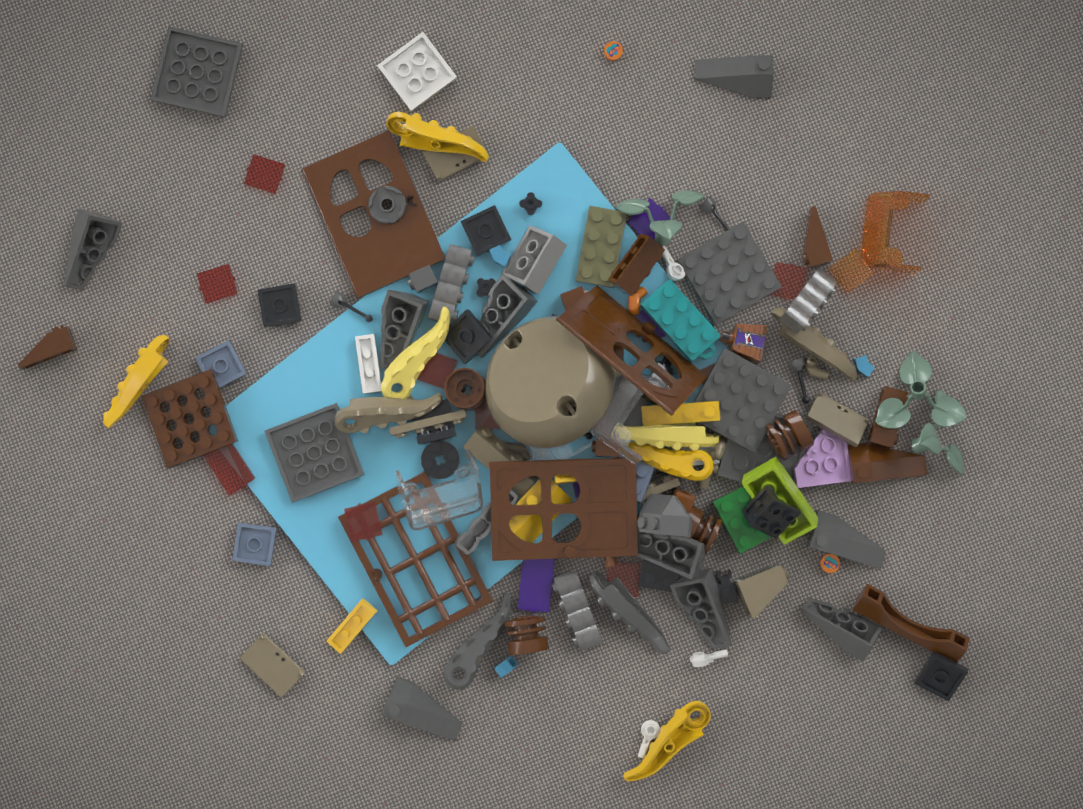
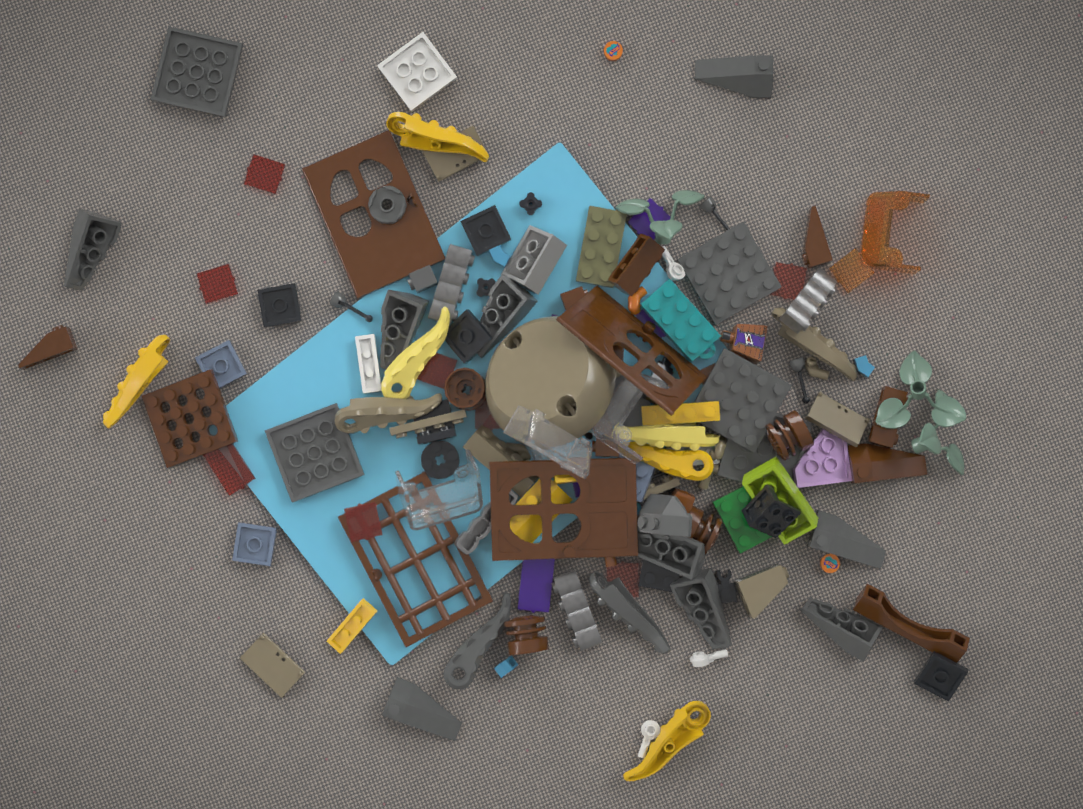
(550, 441): none -> clear windscreen

